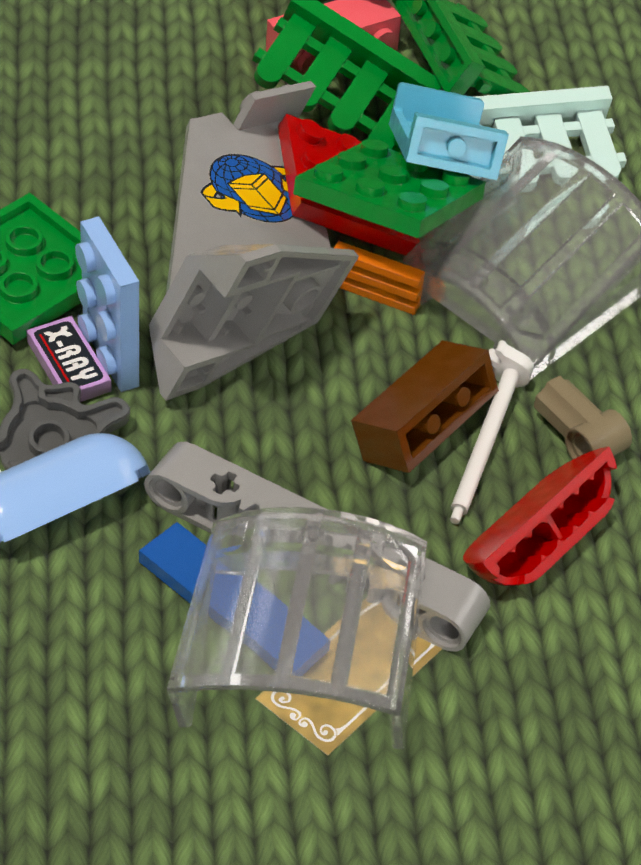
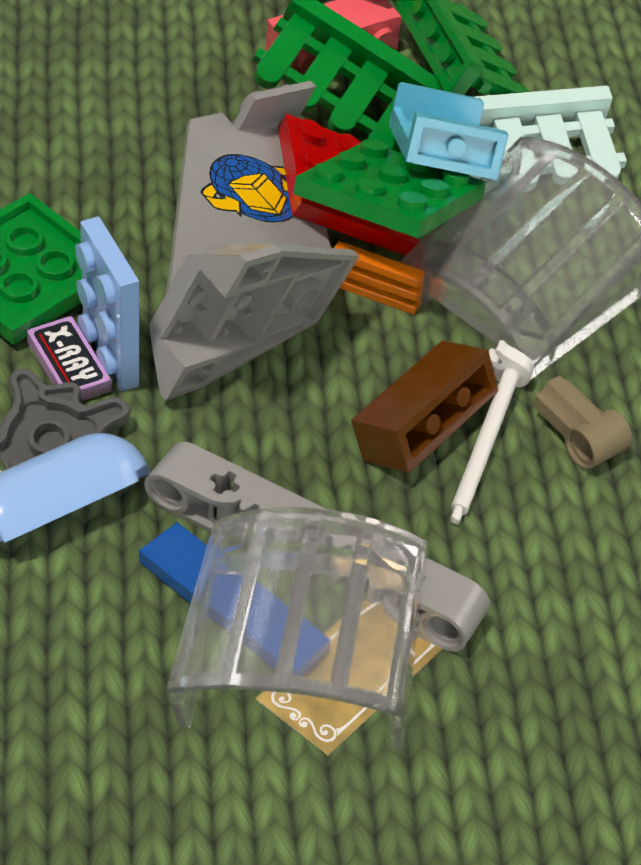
(545, 522): red brick -> none

